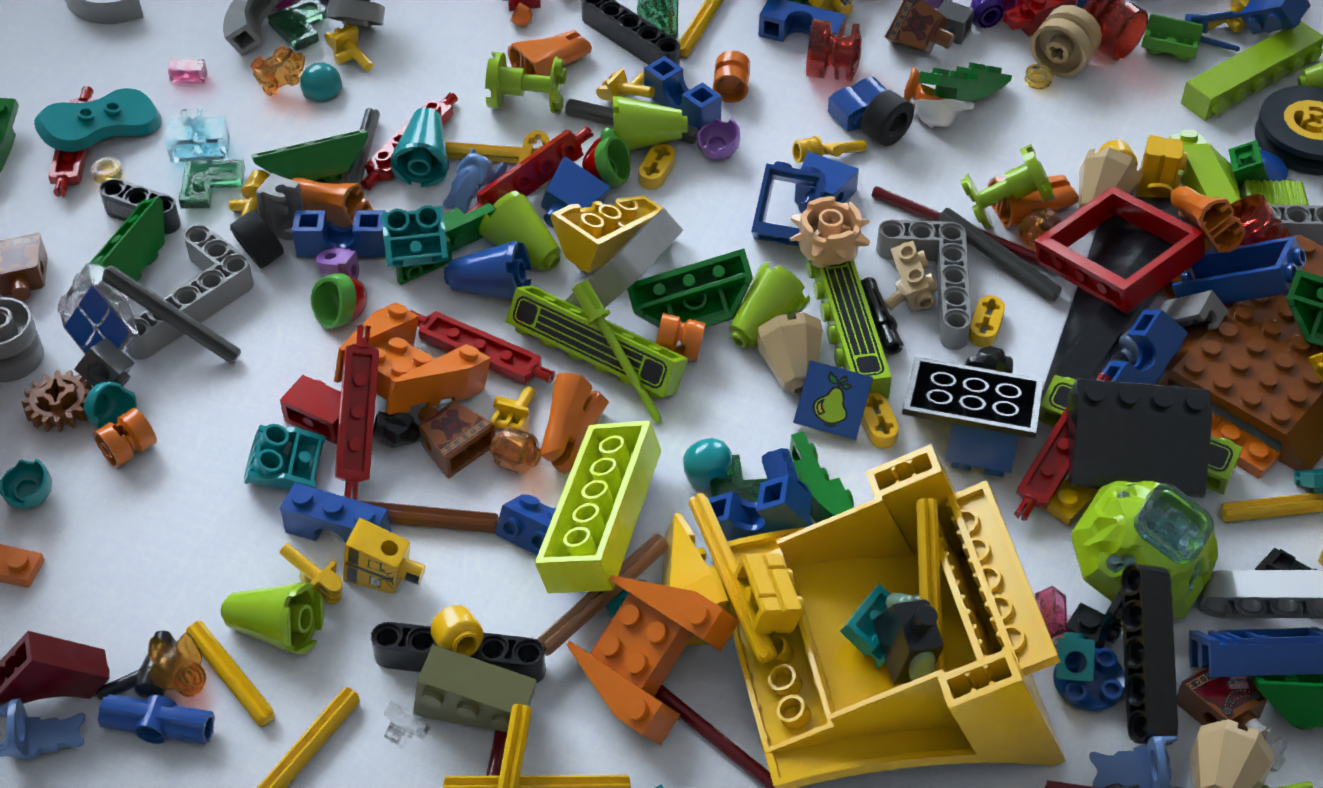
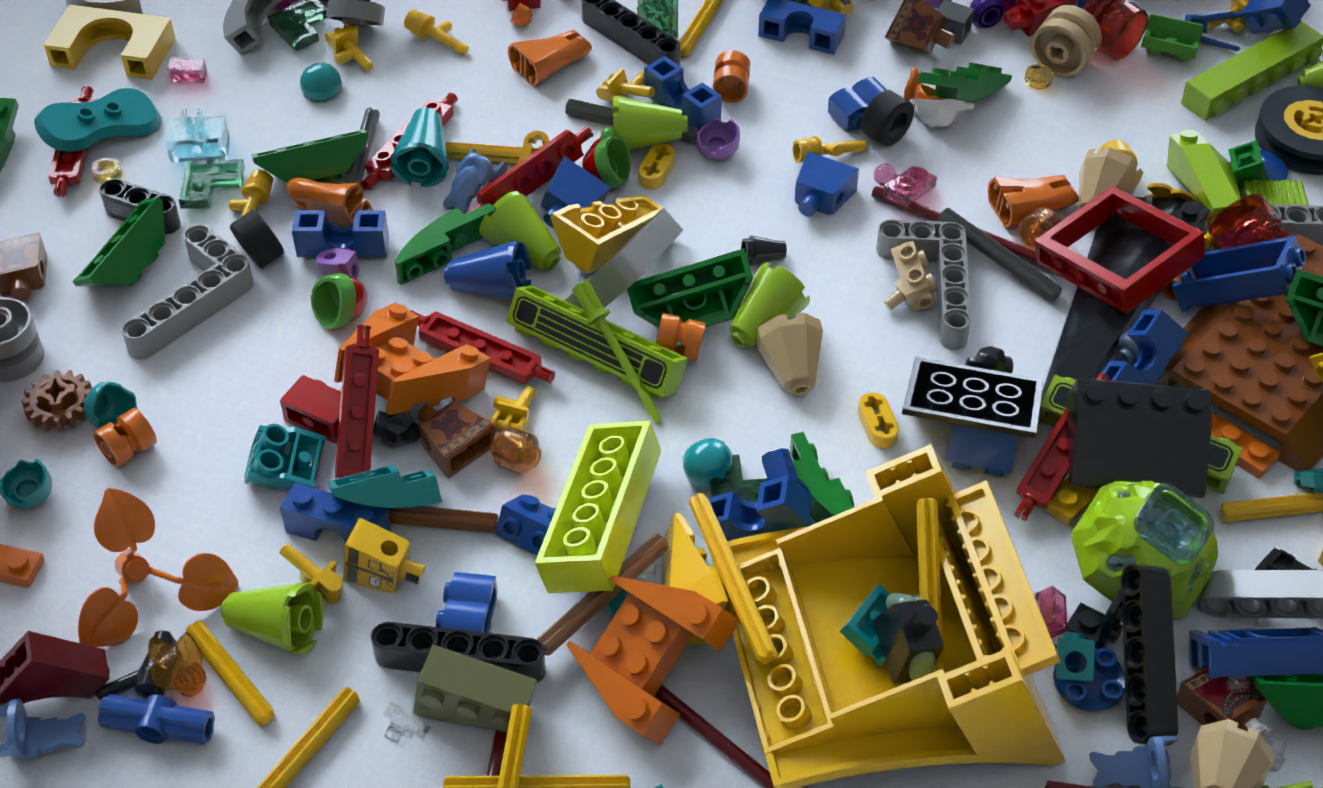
(82, 27): none -> yellow arch
(97, 311): slope -> none
(105, 363): dark grey brick -> none
(119, 525): none -> orange plant
(171, 314): dark grey axle -> none
(277, 204): light grey hinge -> none
(278, 70): clear orange piece -> none
(387, 488): none -> teal slope
(414, 236): teal slope -> none
(423, 26): none -> yellow piece
(457, 630): yellow head -> none
(469, 602): none -> blue brick
(514, 81): lime piece -> none
(571, 413): orange piece -> none
(763, 249): none -> black cone
(769, 593): yellow brick -> none
(783, 172): blue window -> none
(829, 231): light nougat brick -> none
(833, 50): clear red wheel -> none
(833, 400): blue tile -> none
(850, 323): brick -> none
(884, 322): black pin -> none
(904, 187): none -> clear pink plate
(991, 322): yellow beam -> none
(1018, 182): lime piece -> none
(1161, 163): yellow brick -> none
(1196, 309): light grey hinge -> none
(1210, 216): orange piece -> none

